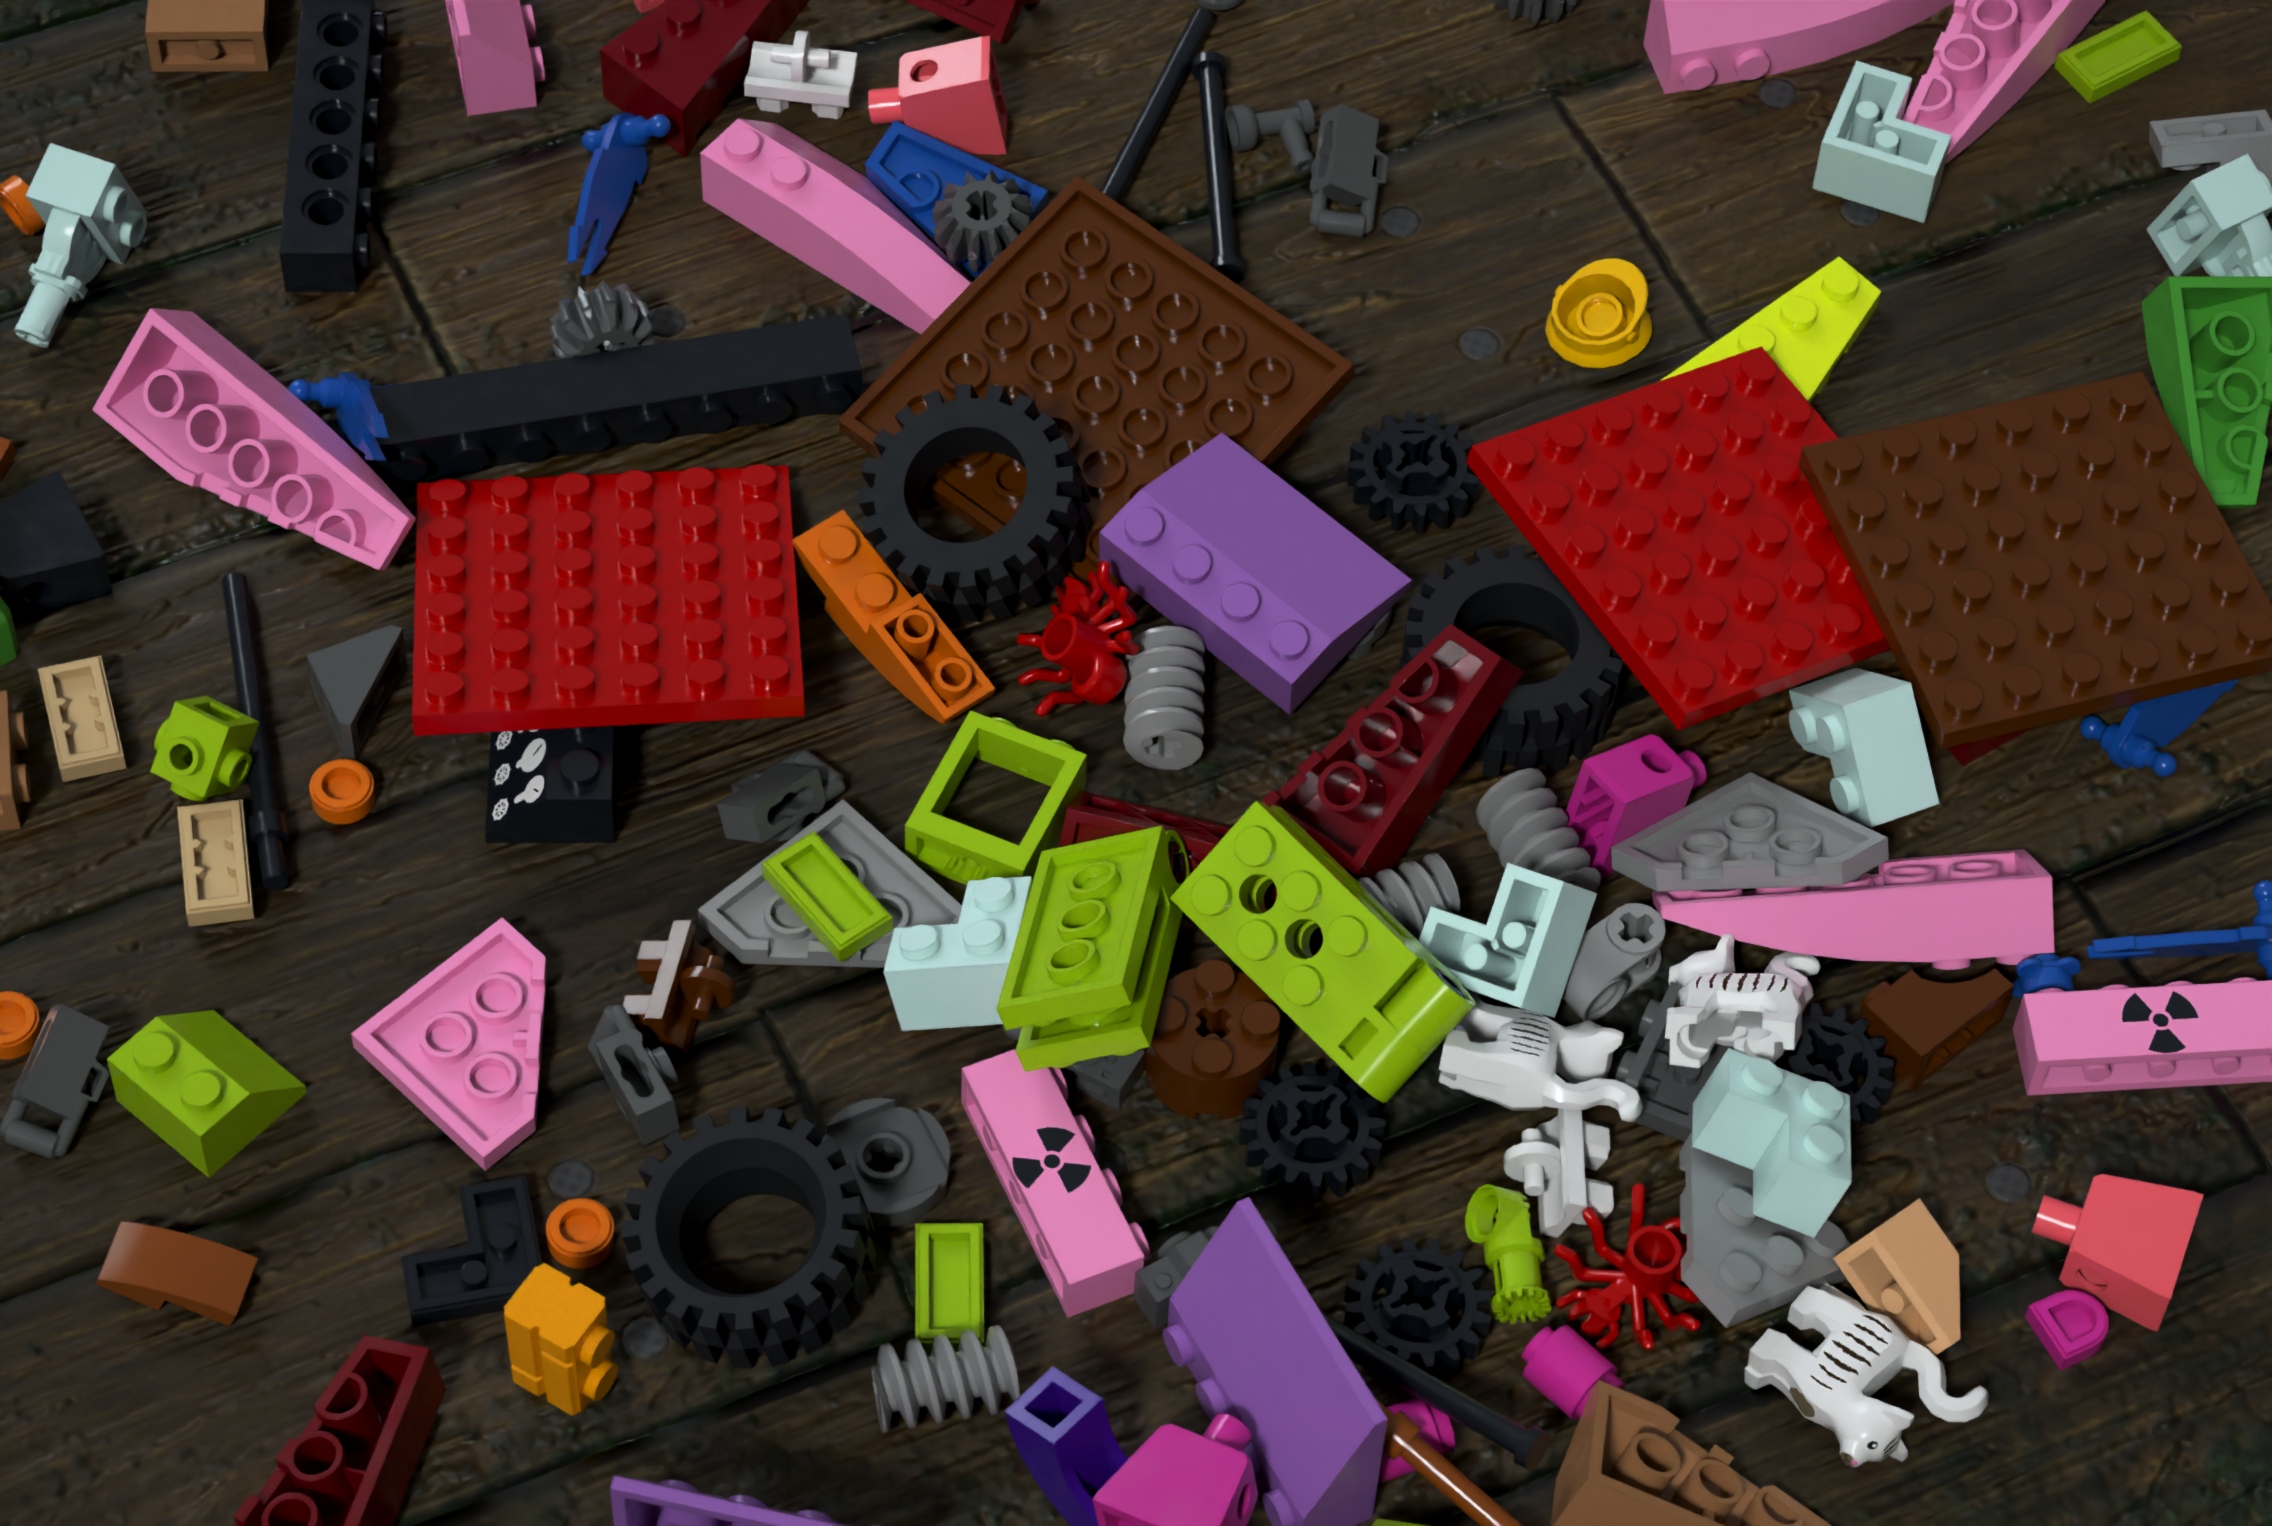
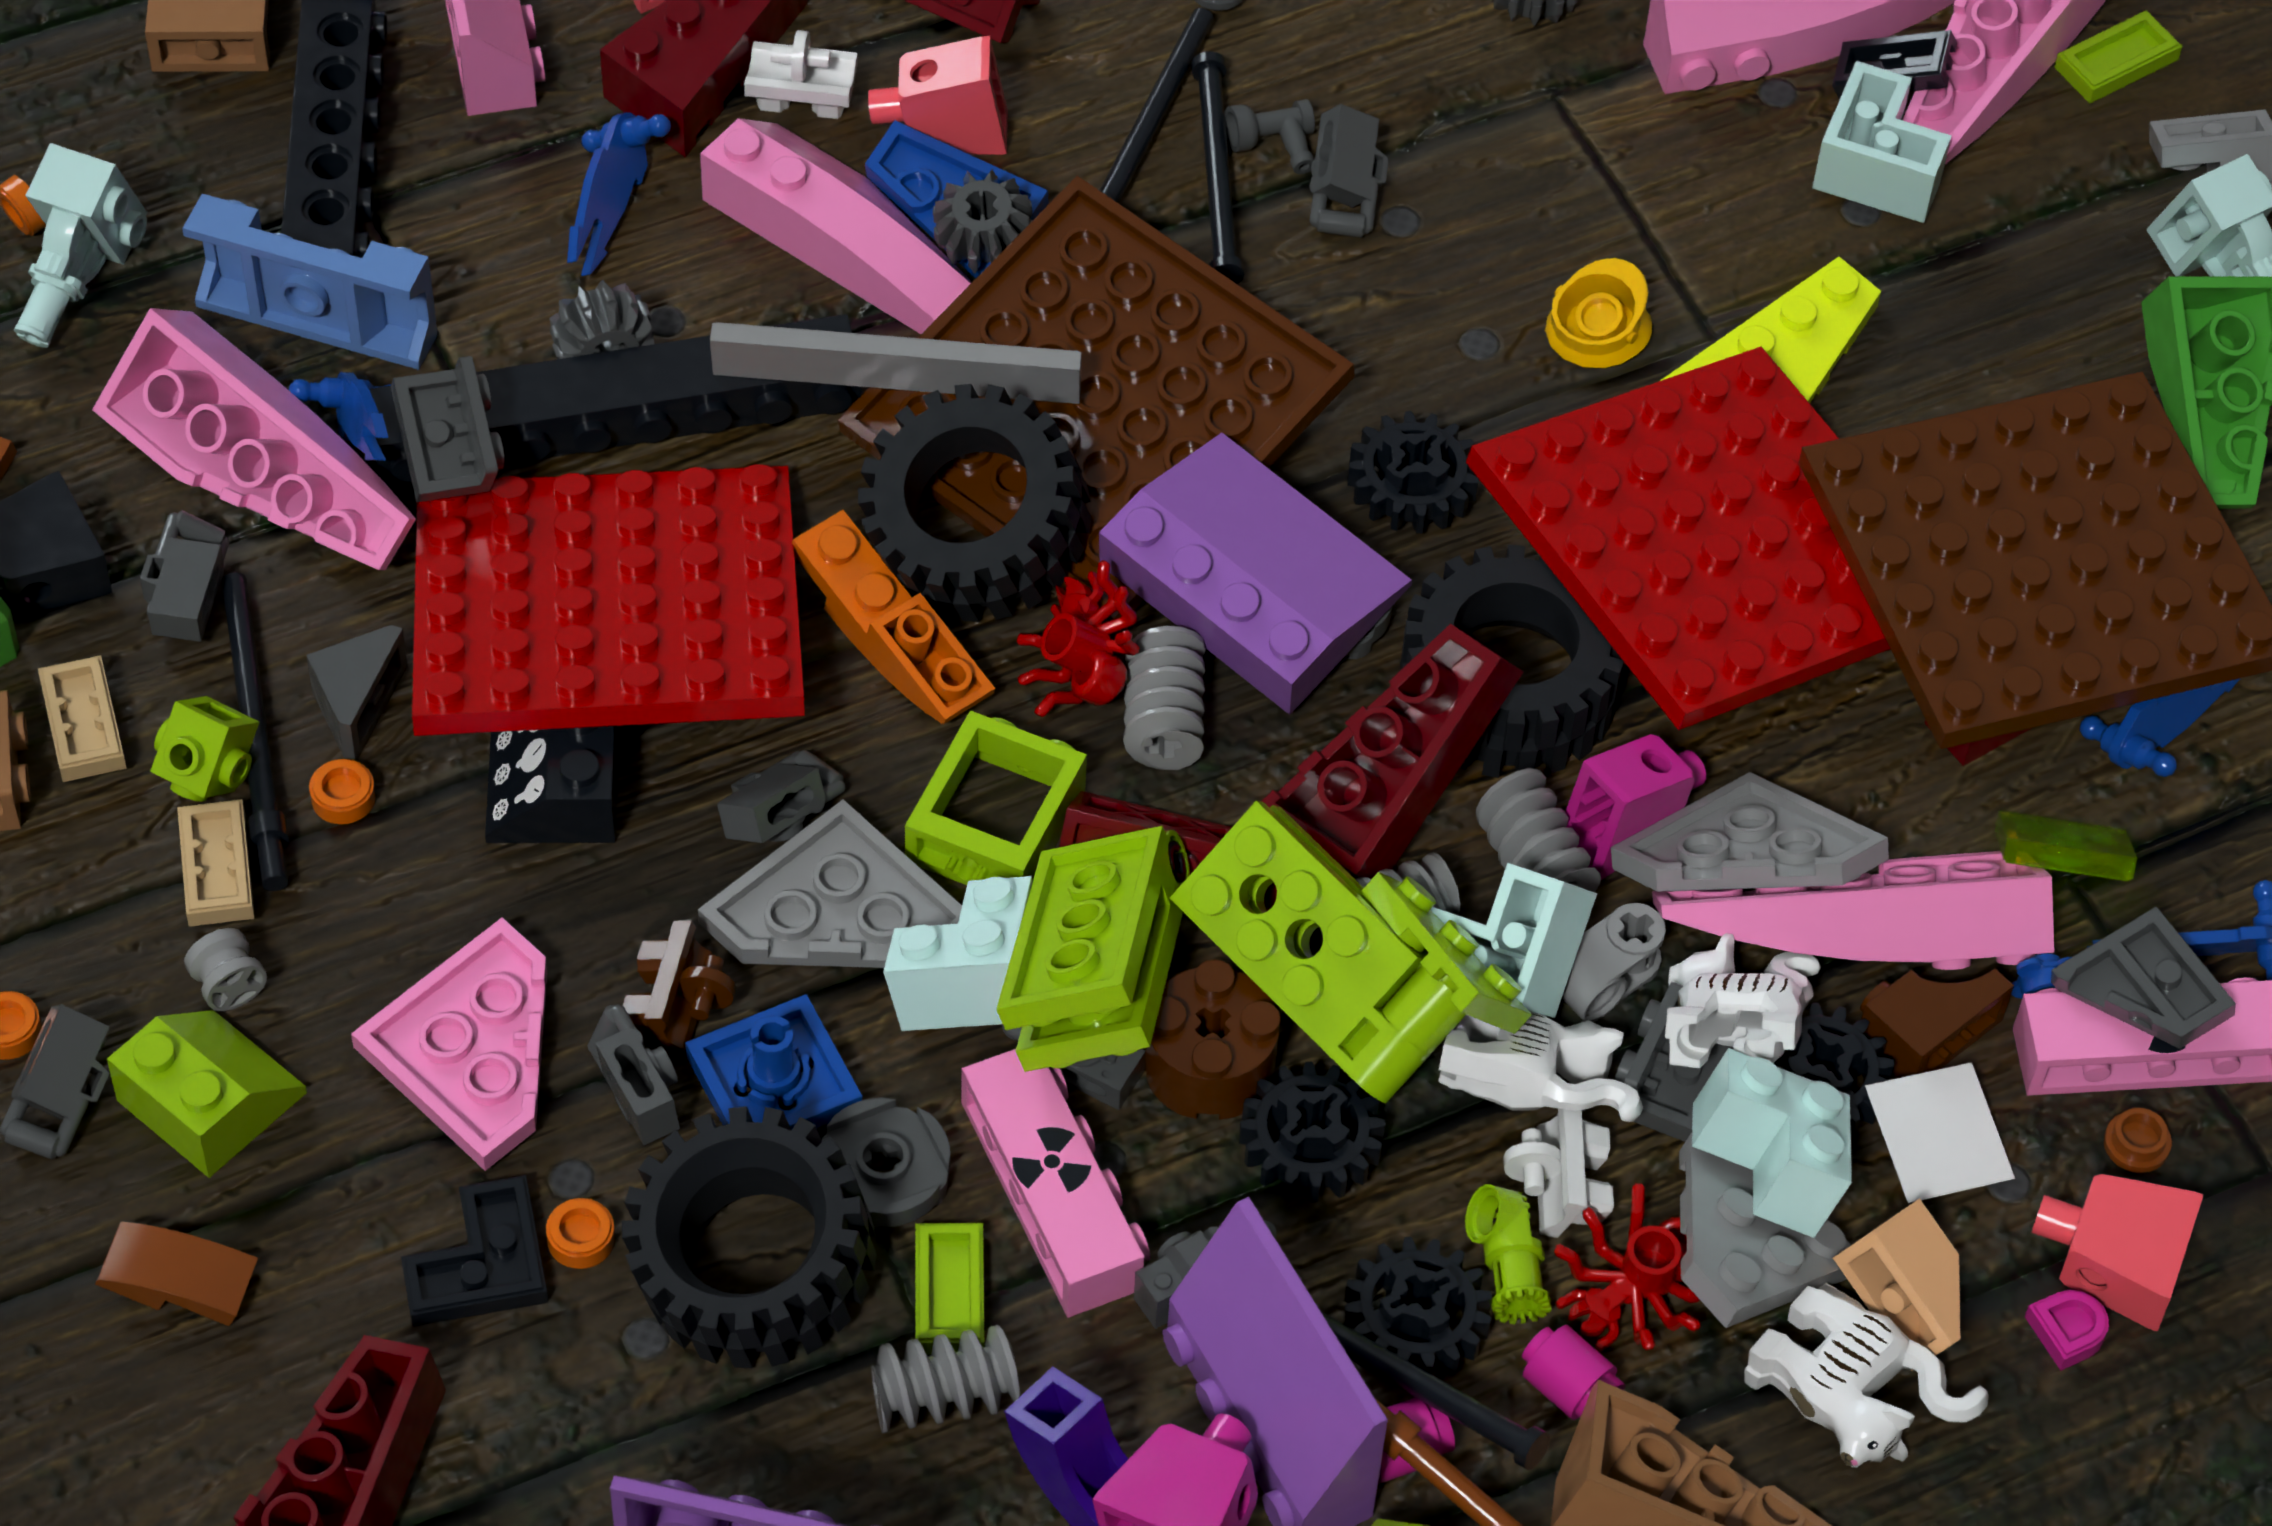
(184, 576): none -> dark grey piece
(225, 969): none -> light grey wheel
(359, 304): none -> medium blue piece
(447, 431): none -> dark grey bracket
(560, 1340): light orange brick -> none
(767, 1058): none -> blue plate
(827, 896): lime tile -> none
(893, 362): none -> light grey tile
(1479, 991): none -> lime wing
(1873, 743): light aqua brick -> none
(1925, 71): none -> black tile
(1939, 1132): none -> white sticker
(2065, 846): none -> clear neon green tile
(2138, 1140): none -> dark orange plate
(2148, 980): none -> dark grey wing

